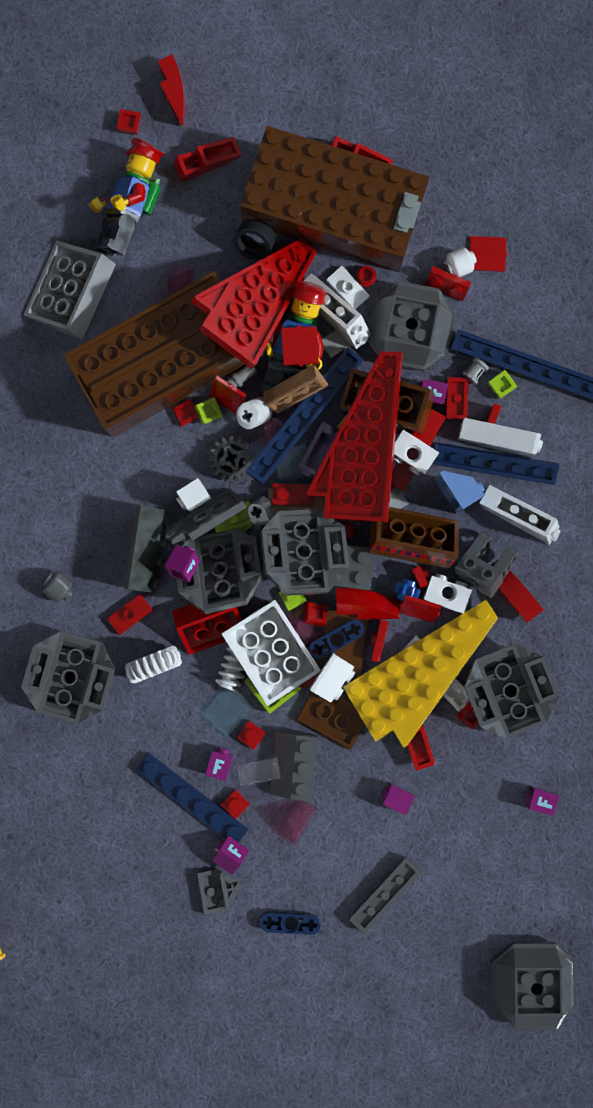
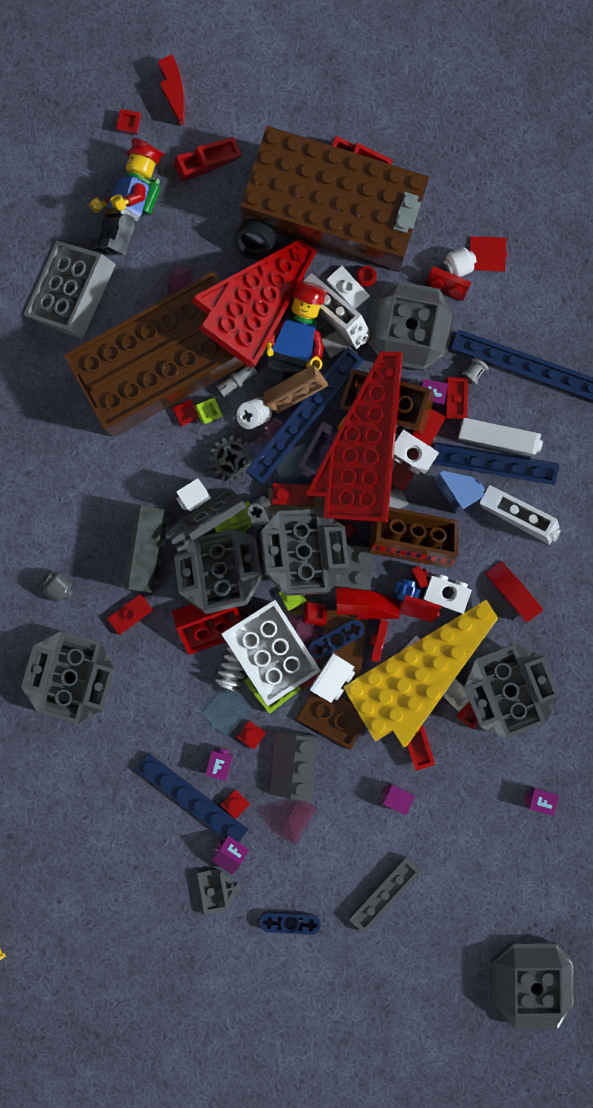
(153, 664): white gear -> none
(182, 563): magenta brick -> none
(227, 394): red piece -> none
(259, 771): clear tile -> none
(300, 346): red piece -> none
(481, 574): dark grey brick -> none
(493, 413): red tile -> none
(502, 384): lime plate -> none

